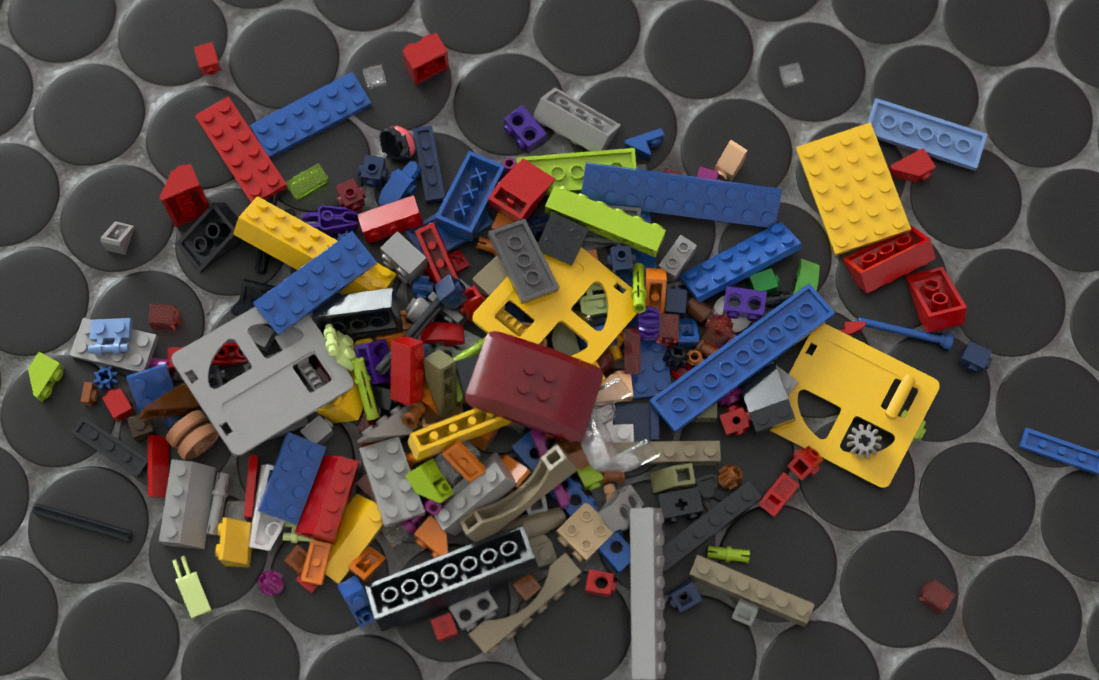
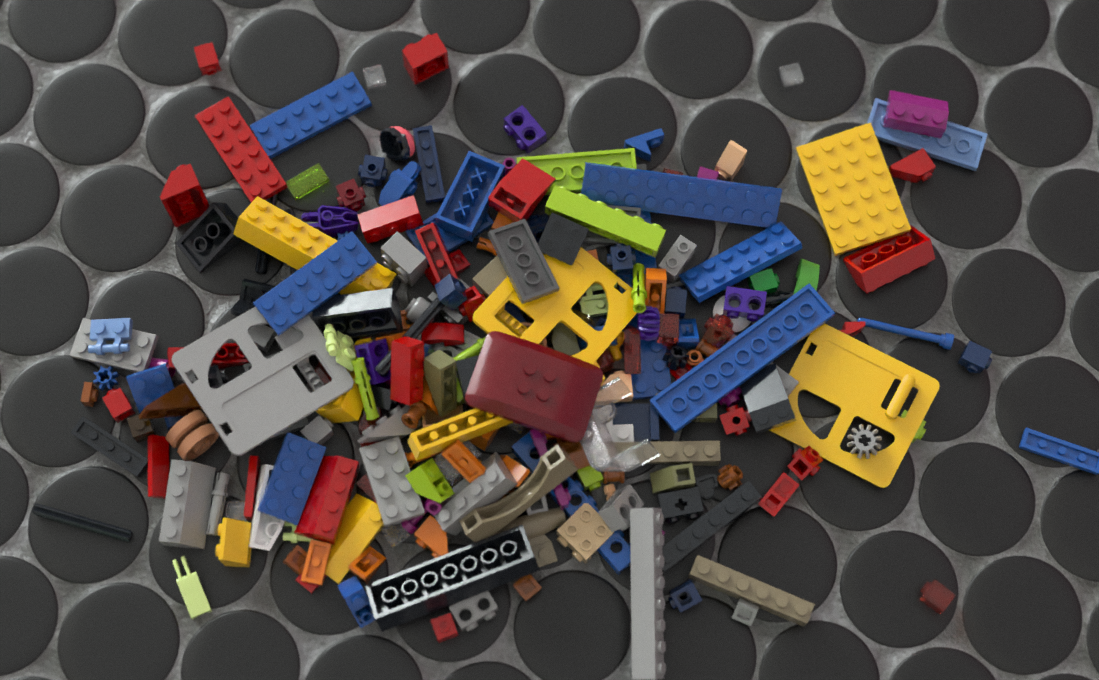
(43, 375): lime slope -> none
(117, 237): light grey slope -> none
(163, 316): clear red brick -> none
(270, 583): magenta gear -> none
(423, 287): blue gear -> none
(492, 632): dark tan arch -> none
(575, 121): light grey slope -> none
(591, 587): red brick -> none
(700, 311): reddish brown brick -> none
(728, 554): lime pin -> none
(916, 114): none -> magenta slope
(936, 300): red slope -> none

